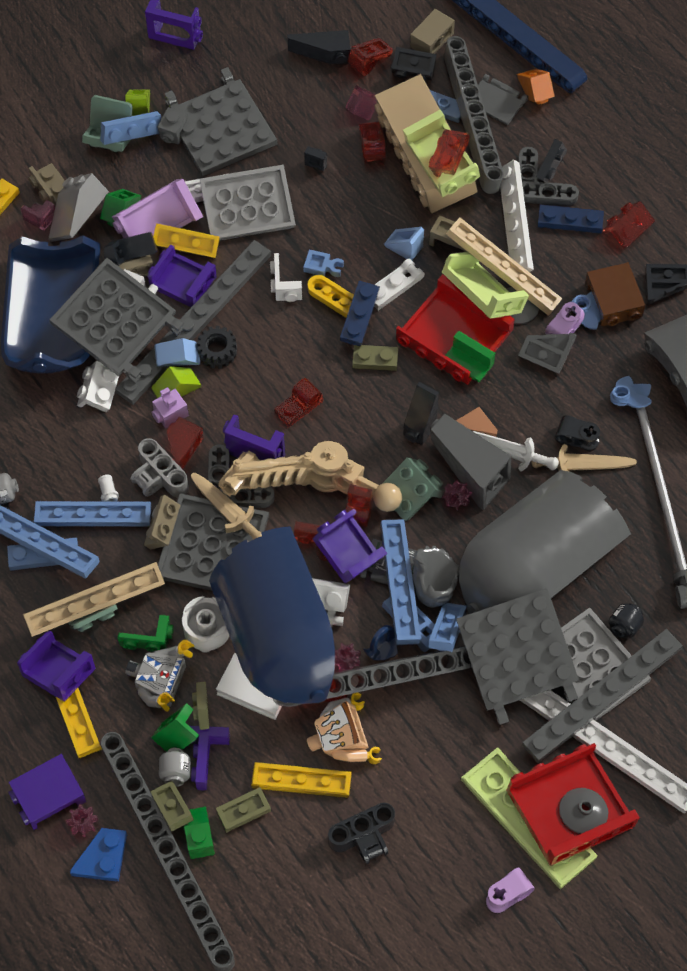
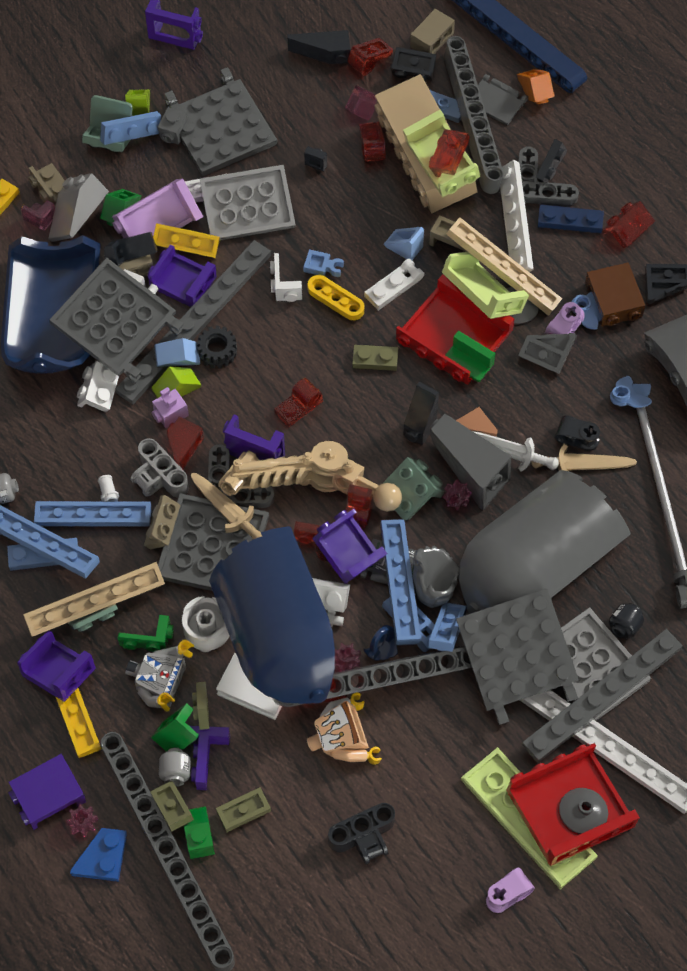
(301, 780): yellow tile -> none
(359, 313): dark blue plate -> none

